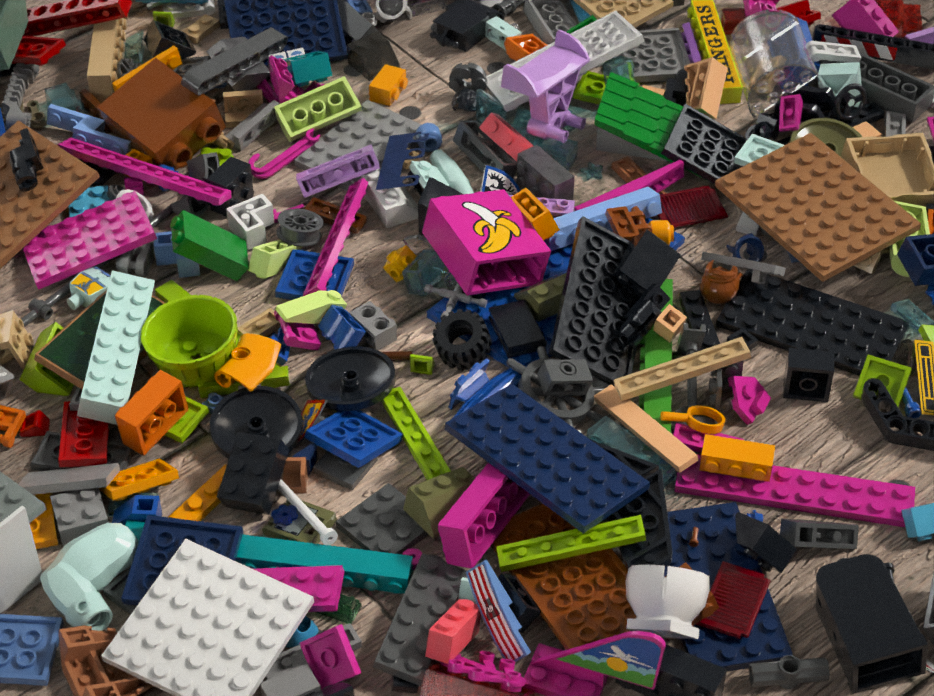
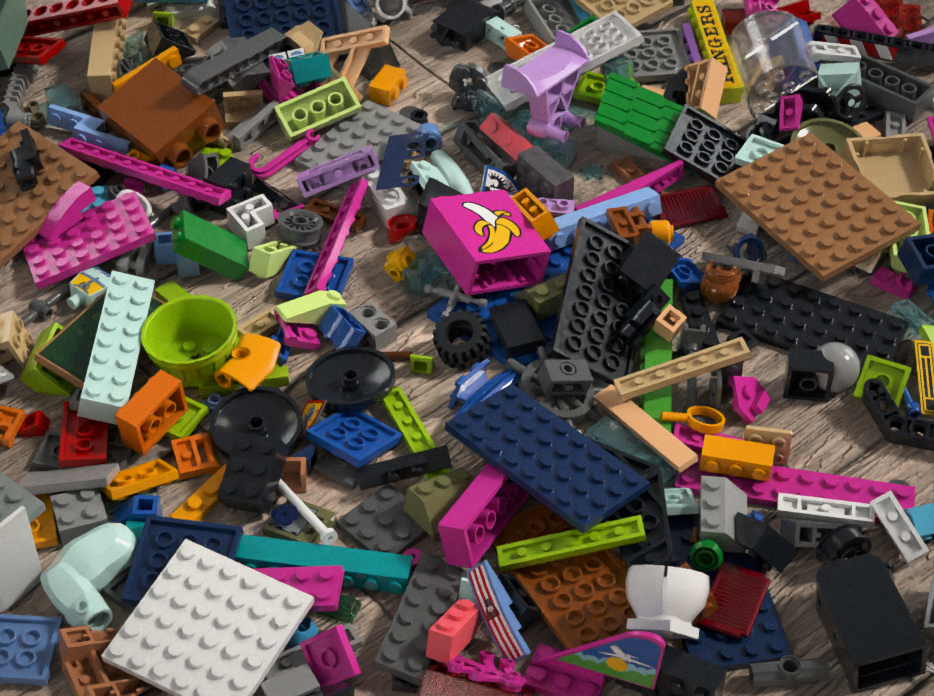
(67, 211): none -> dark pink slope
(188, 457): none -> orange plate
(273, 194): none -> black hinge
(305, 36): none -> tan slope
(358, 46): none -> light nougat plate
(401, 227): none -> red piece
(403, 467): none -> black bracket
(419, 116): none -> black bush
(680, 501): none -> light aqua plate
(686, 274): none -> blue slope
(706, 555): none -> green cone
(717, 510): none -> light grey slope
(771, 436): none -> tan bracket
(825, 510): none -> white hinge
(841, 543): none -> black wheel
(845, 366): none -> light grey piece
(894, 283): none -> dark pink plate
(899, 527): none -> white plate

